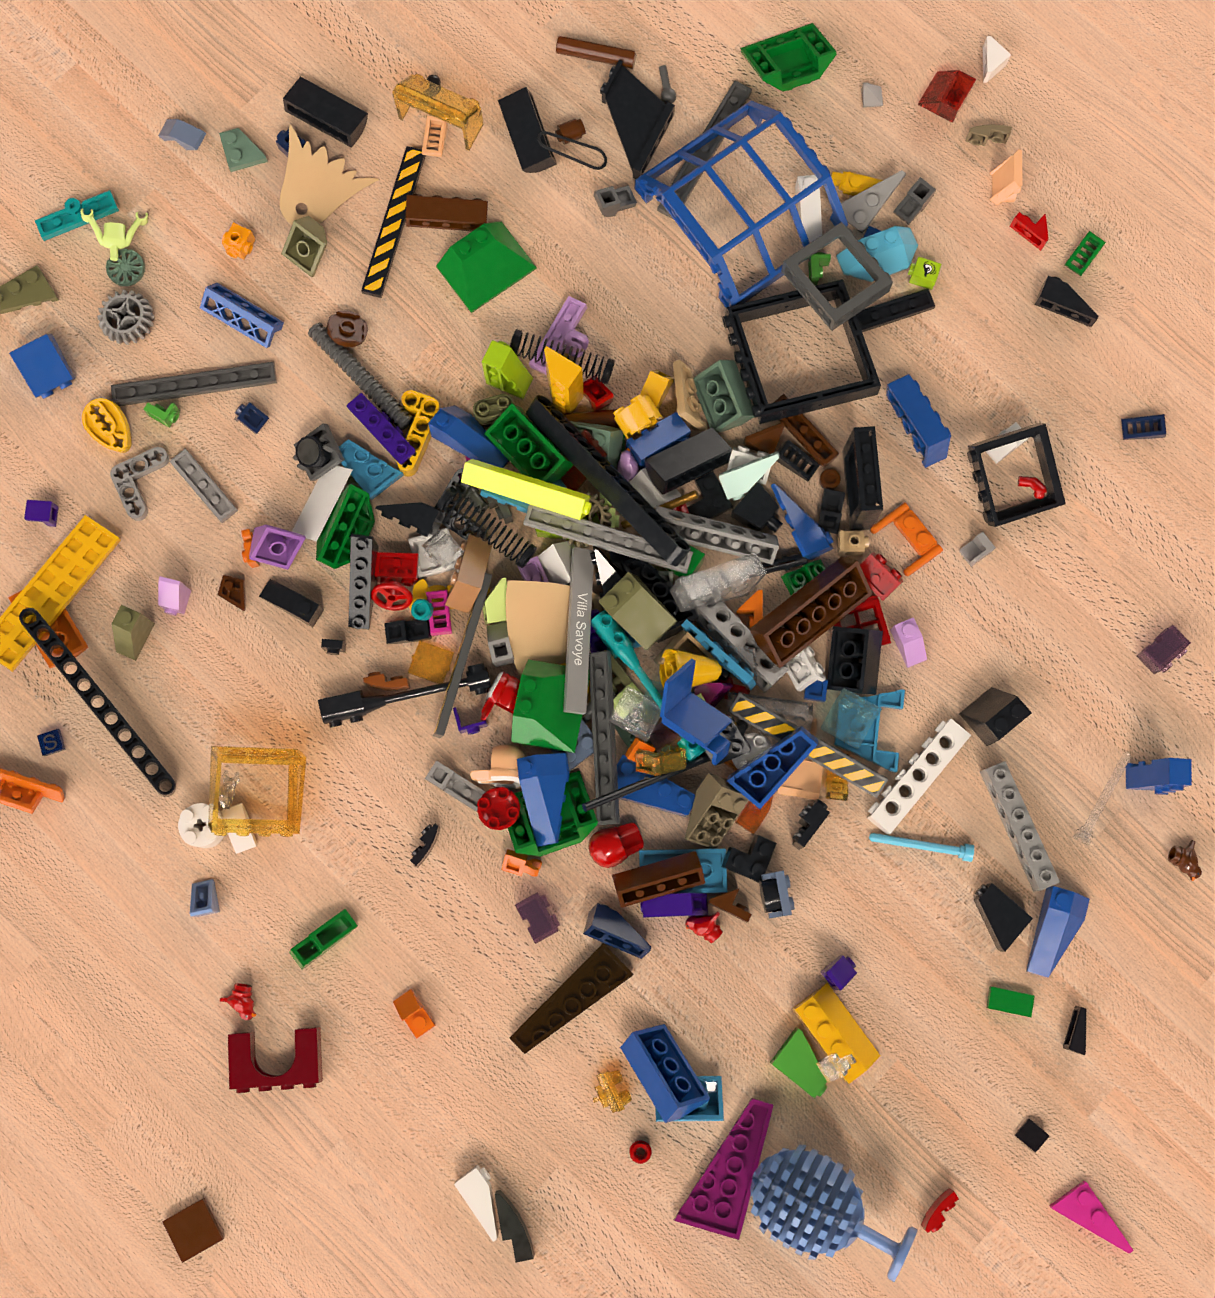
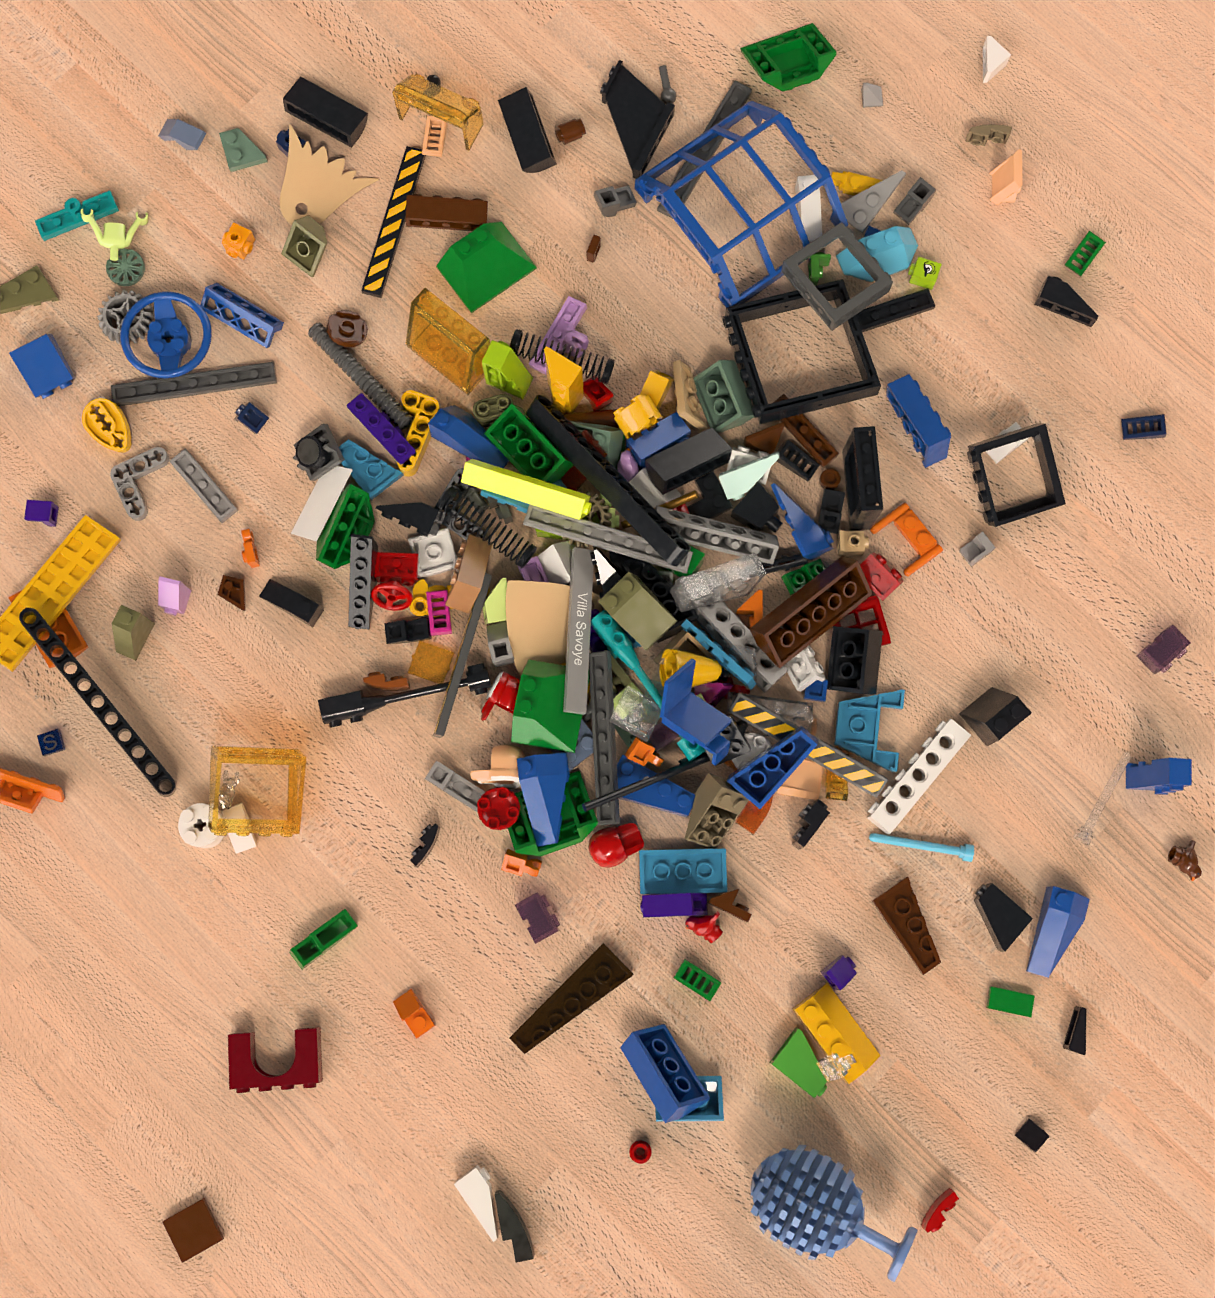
(162, 415): bright green bracket -> none
(166, 326): none -> blue piece
(203, 899): medium blue slope -> none
(241, 1000): red animal -> none
(275, 546): medium lavender slope -> none
(333, 647): black plate -> none
(422, 609): teal tile -> none
(442, 549): clear piece -> none
(446, 341): none -> clear yellow windscreen
(471, 729): dark purple bracket -> none
(576, 142): black piece -> none
(593, 248): none -> reddish brown tile
(595, 52): reddish brown brick -> none
(607, 1092): clear yellow hips -> none
(612, 929): dark blue slope -> none
(658, 879): reddish brown brick -> none
(666, 761): clear yellow slope -> none
(681, 970): none -> green slope
(724, 1189): magenta wing -> none
(751, 864): black plate -> none
(775, 894): piece -> none
(850, 718): clear light blue bracket -> none
(904, 918): none -> reddish brown wing
(909, 642): lavender slope -> none
(947, 93): clear red slope -> none
(1019, 827): light grey brick -> none
(1034, 233): red slope -> none
(1035, 484): red arm -> none
(1086, 1210): dark pink wing -> none

